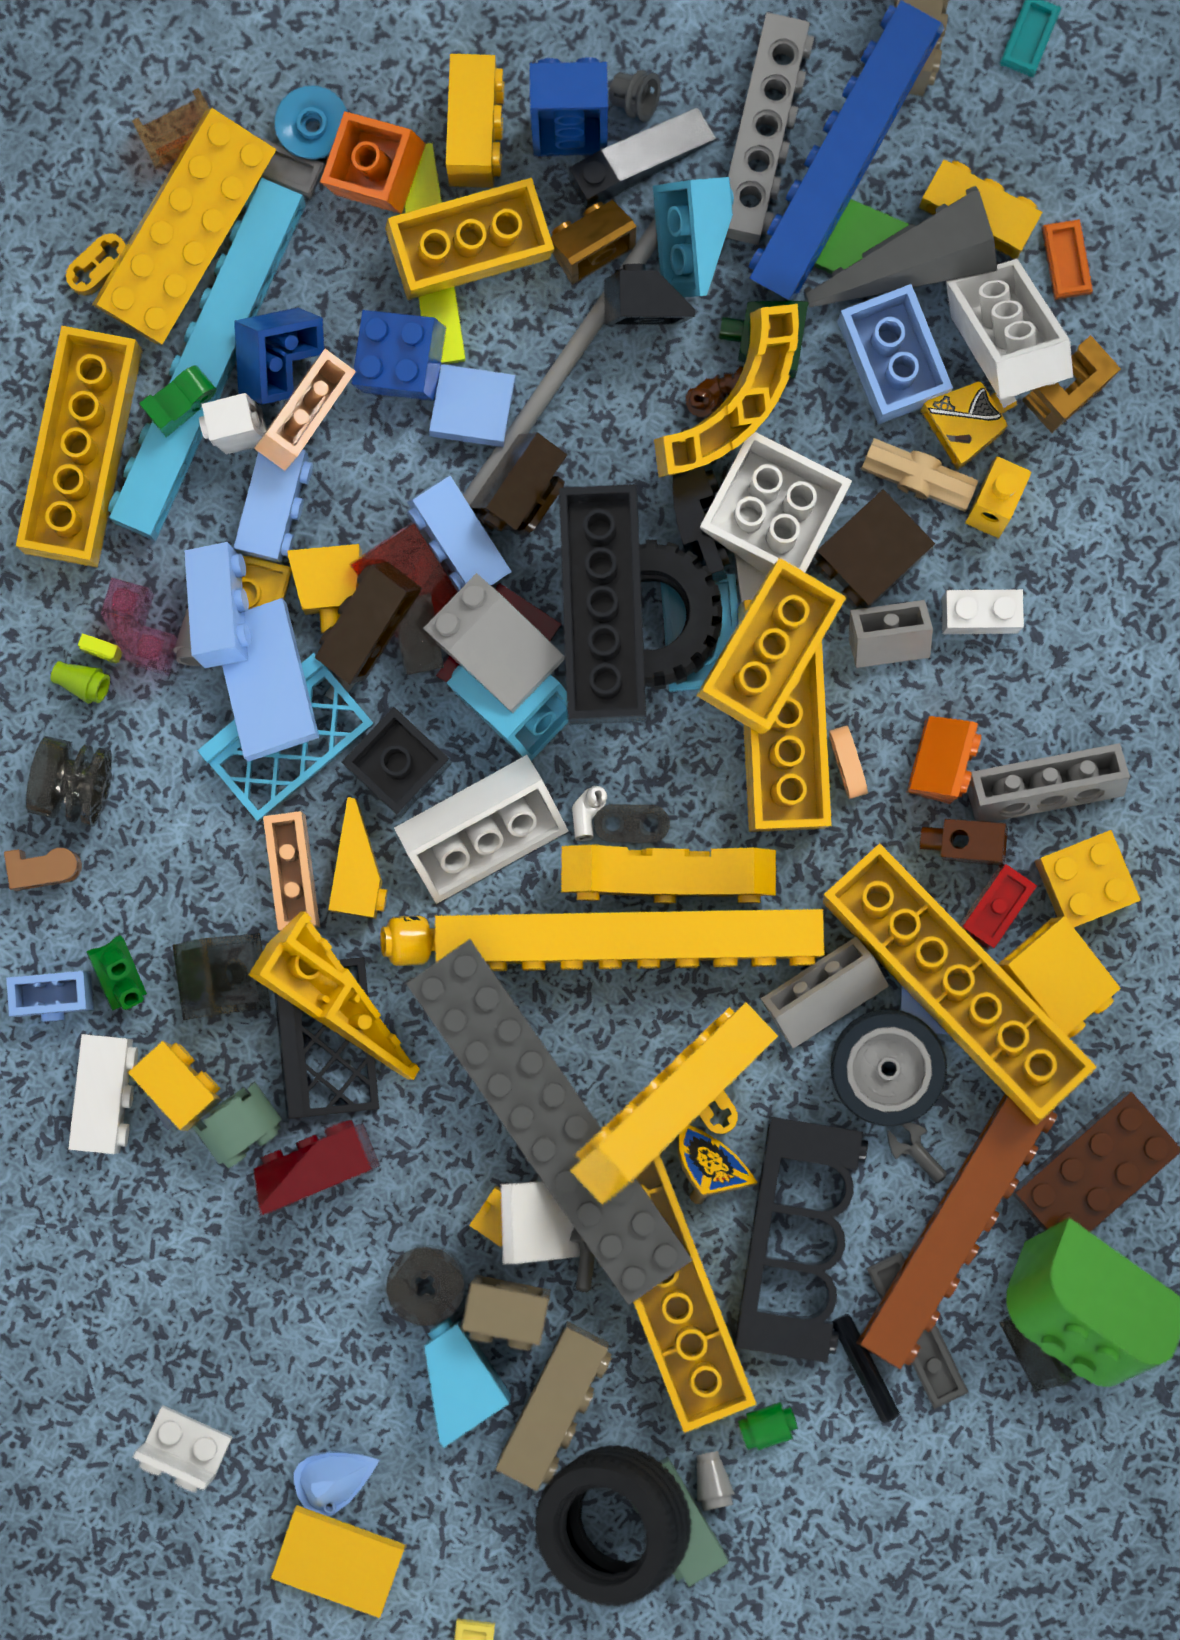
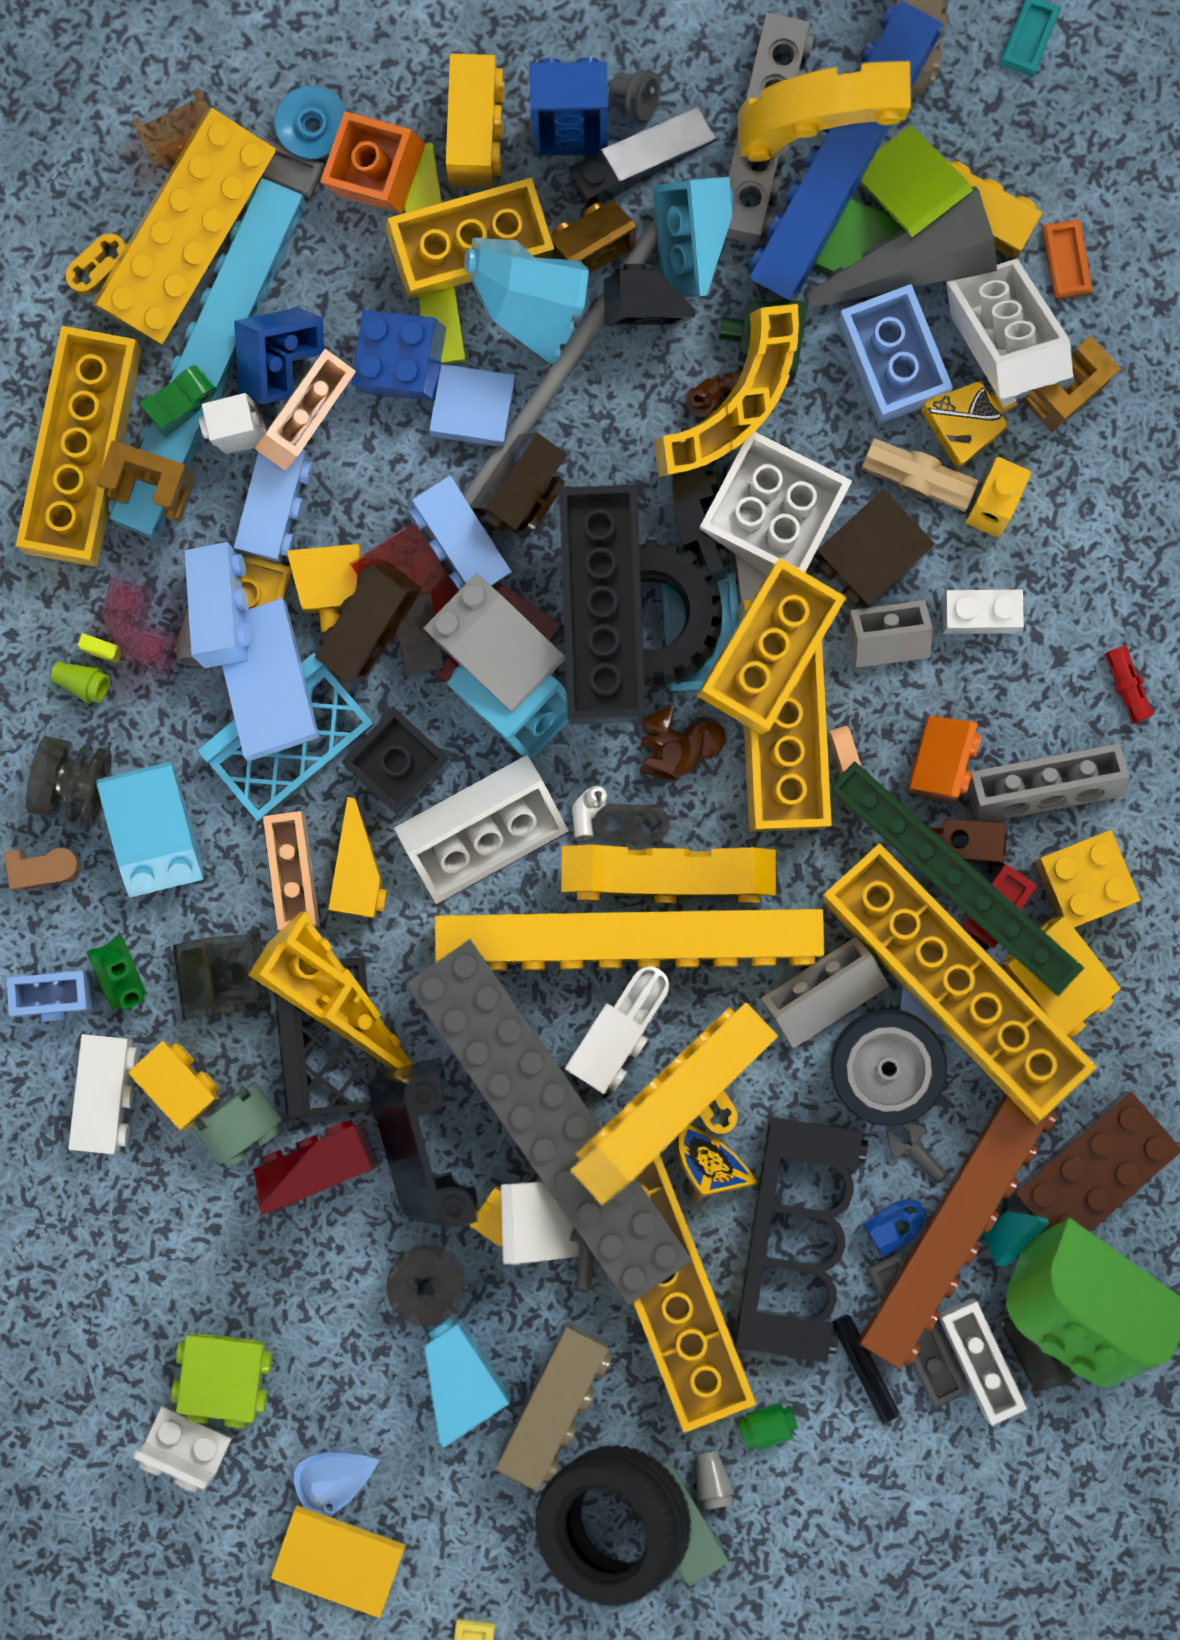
(126, 464): none -> pearl gold panel
(150, 829): none -> medium azure slope
(221, 1379): none -> lime brick
(397, 1101): none -> black windscreen
(407, 940): yellow head -> none
(505, 1312): dark tan brick -> none
(528, 294): none -> medium azure brick
(619, 1031): none -> white brick
(676, 751): none -> reddish brown animal
(820, 102): none -> yellow brick
(895, 1225): none -> blue rock
(913, 181): none -> lime tile
(957, 879): none -> dark green tile
(981, 1361): none -> white brick
(1012, 1234): none -> teal tile
(1129, 684): none -> red pin

